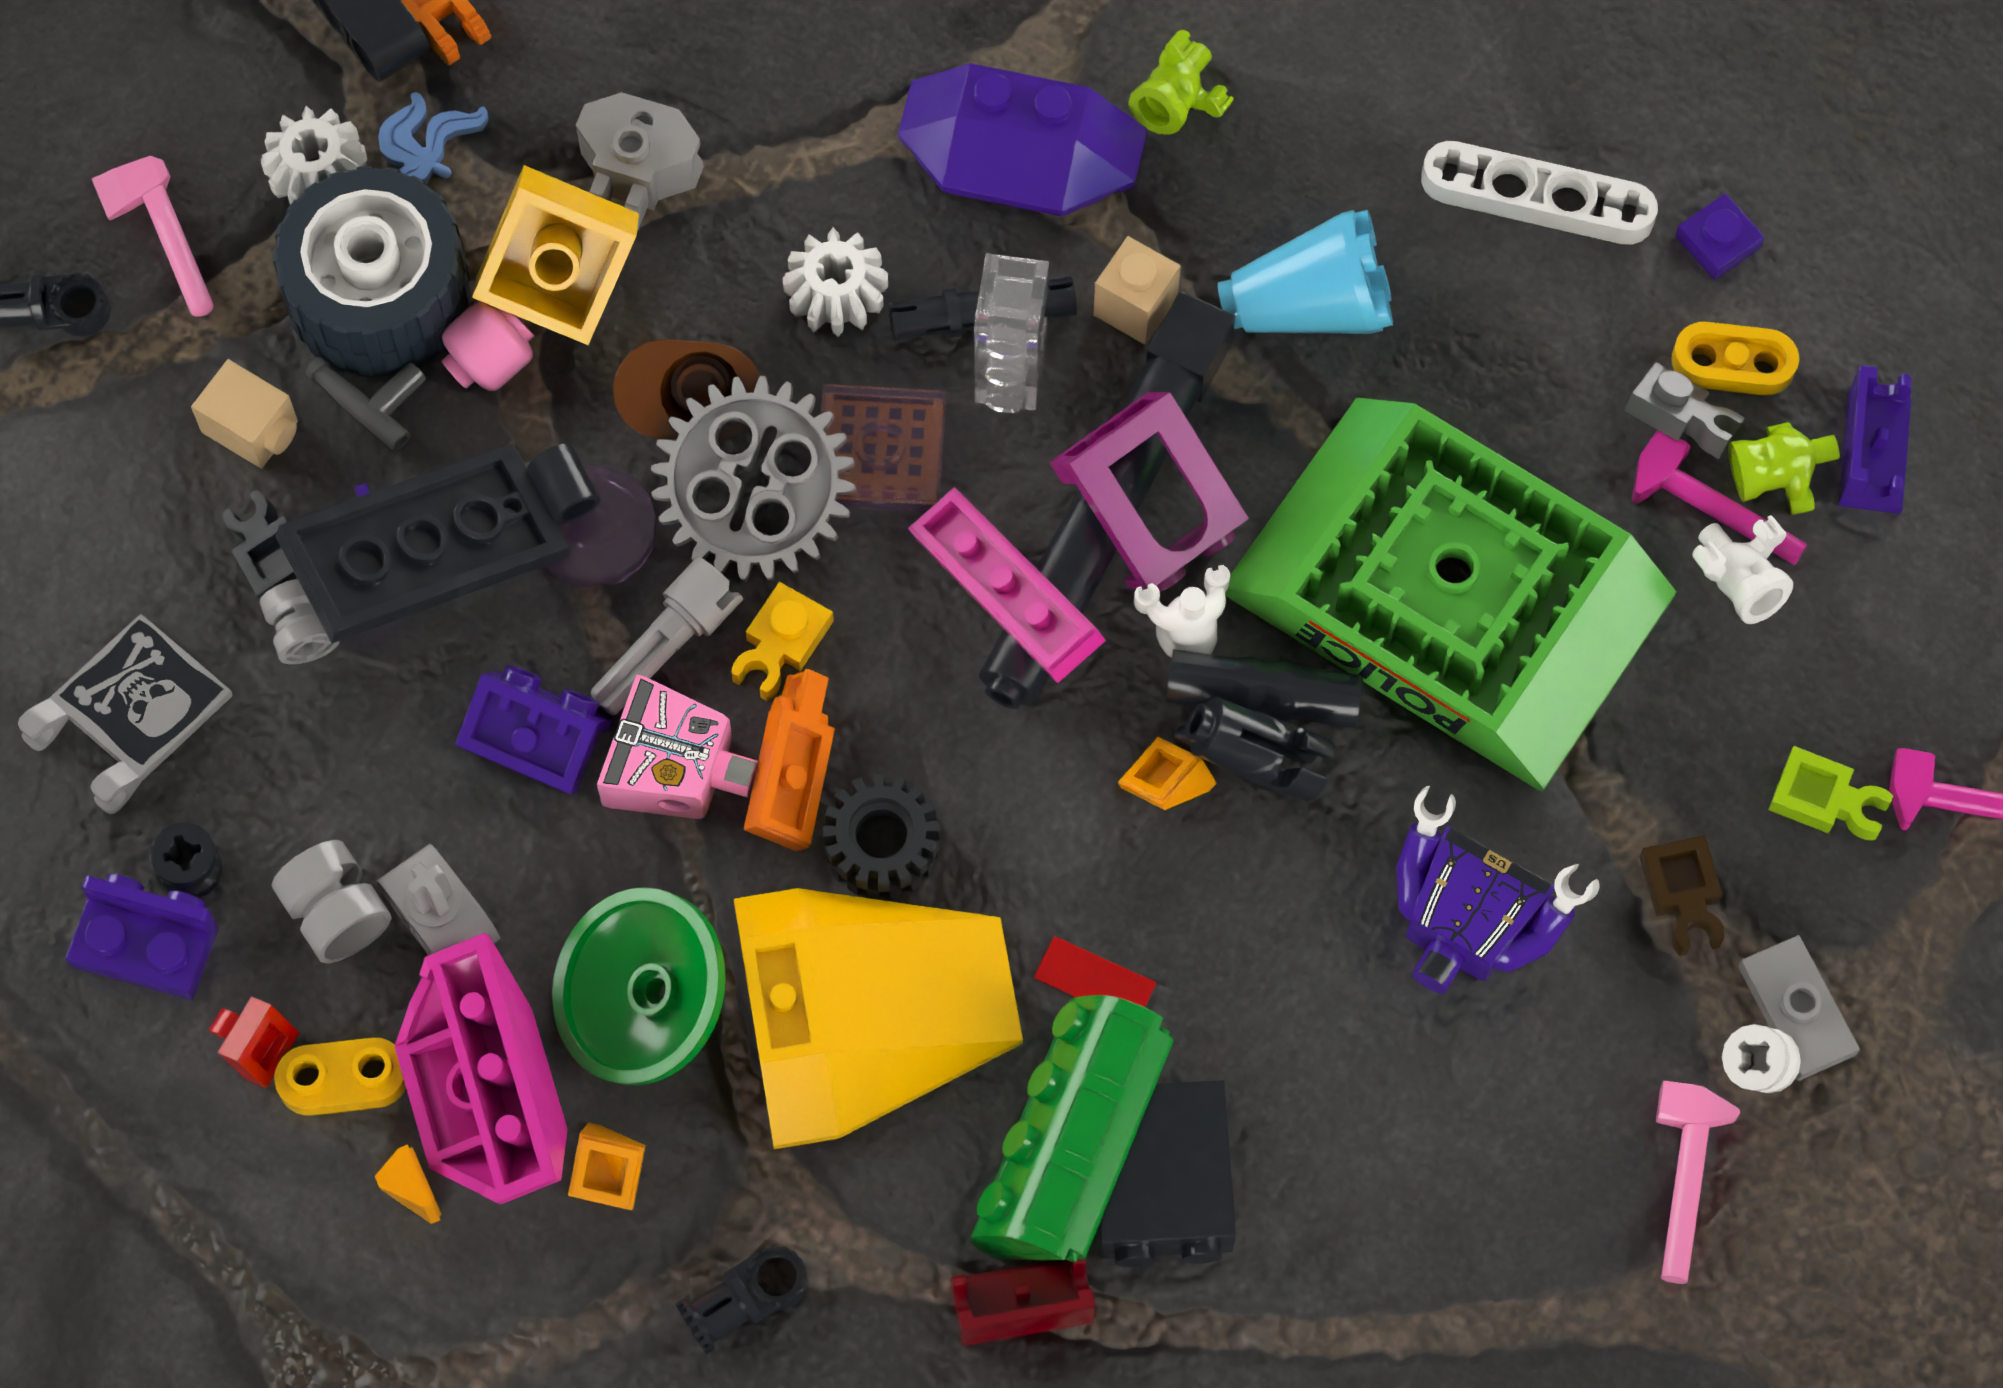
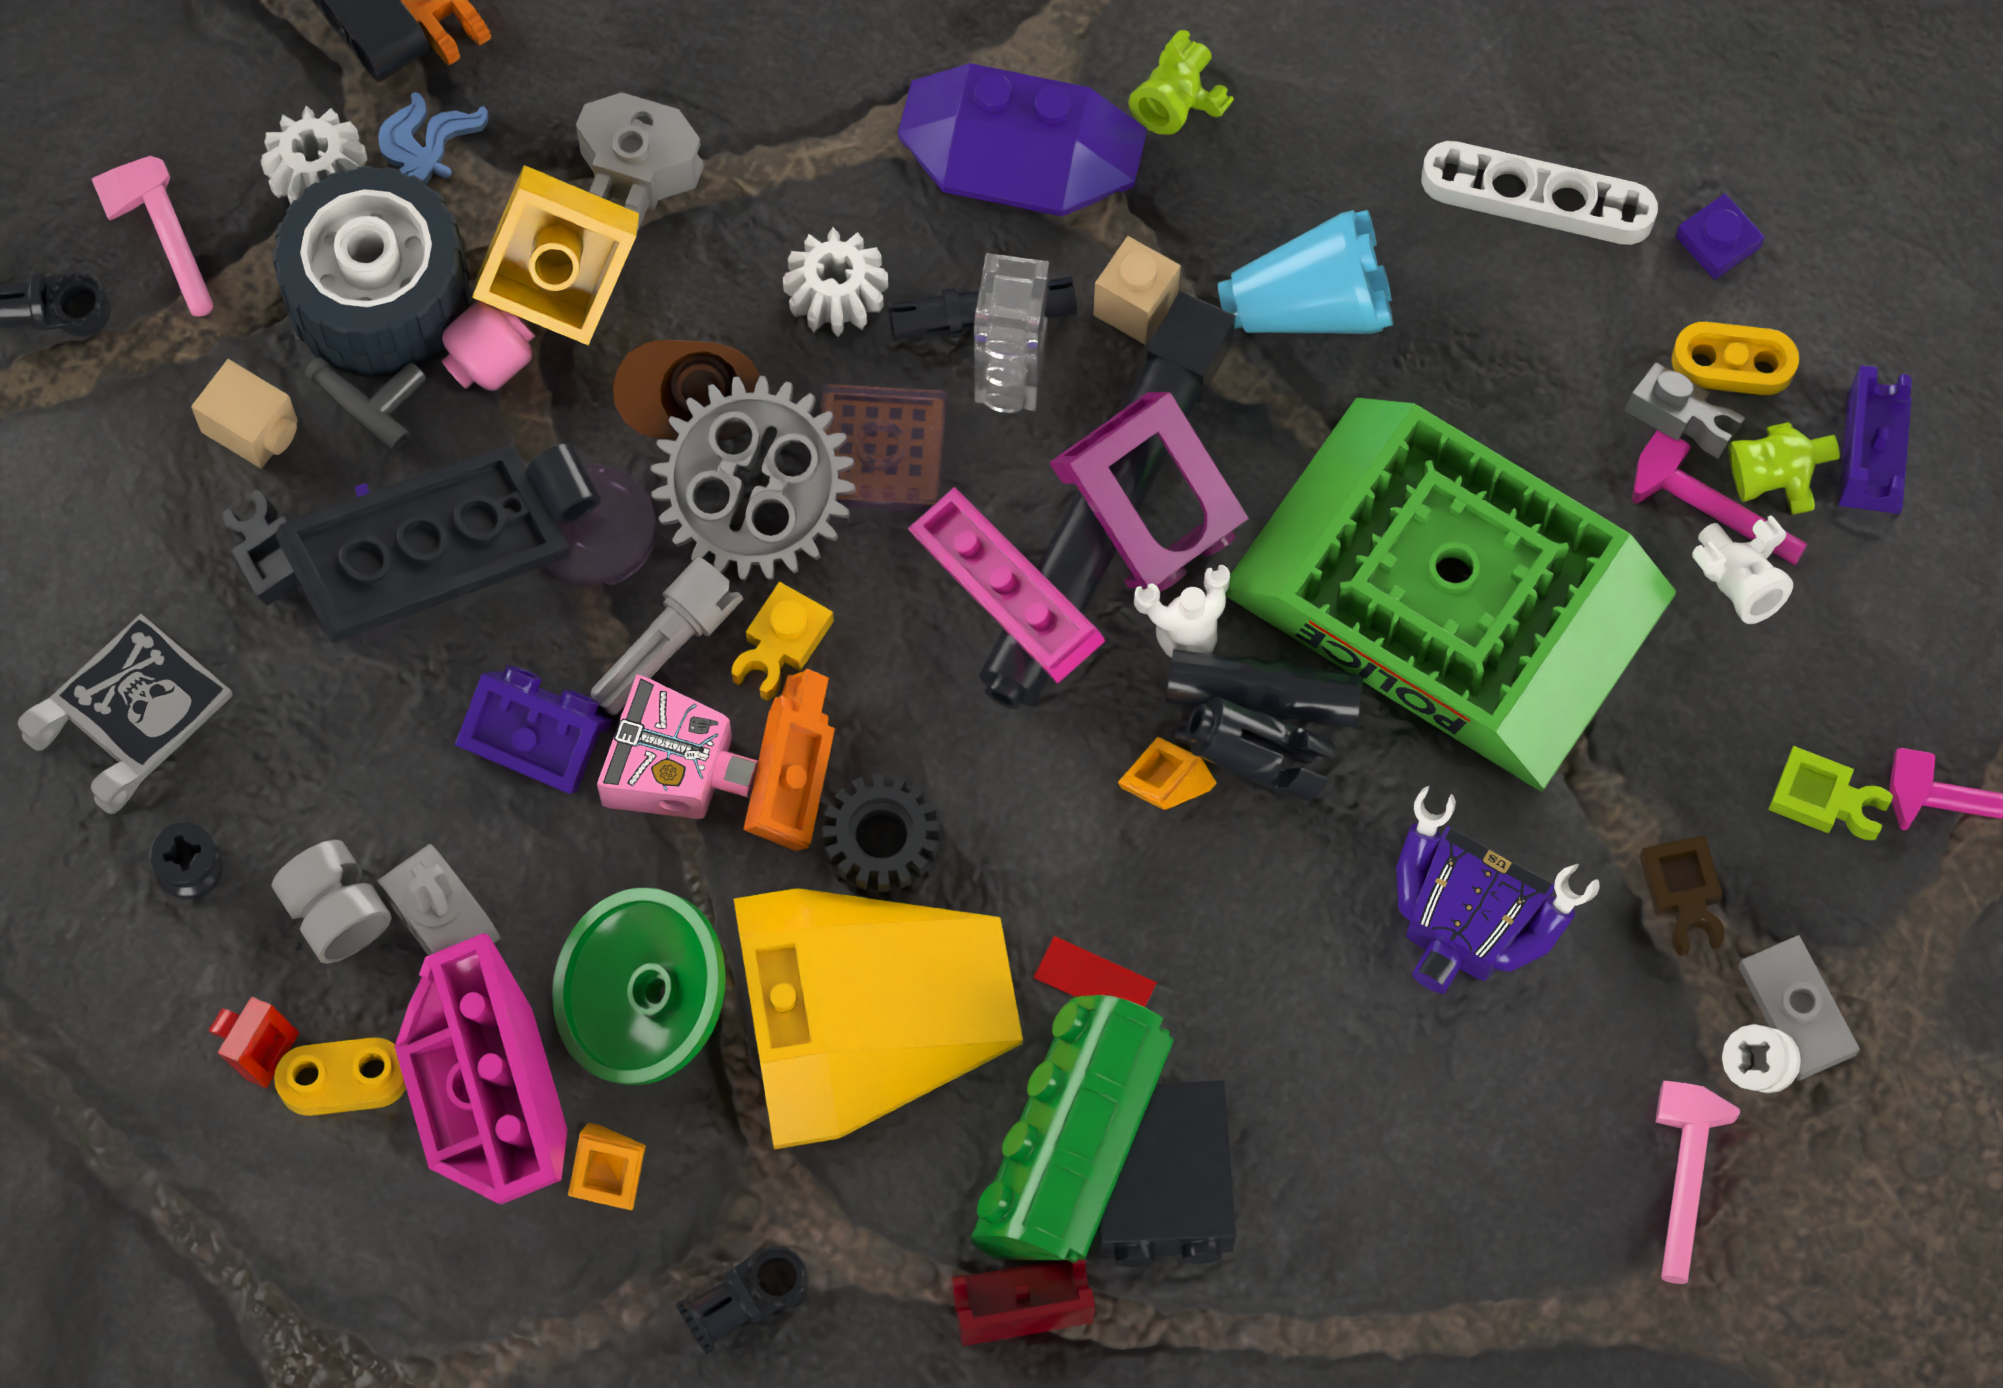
(143, 936): dark purple bracket -> none
(297, 627): light grey wheel -> none
(406, 1183): light orange slope -> none

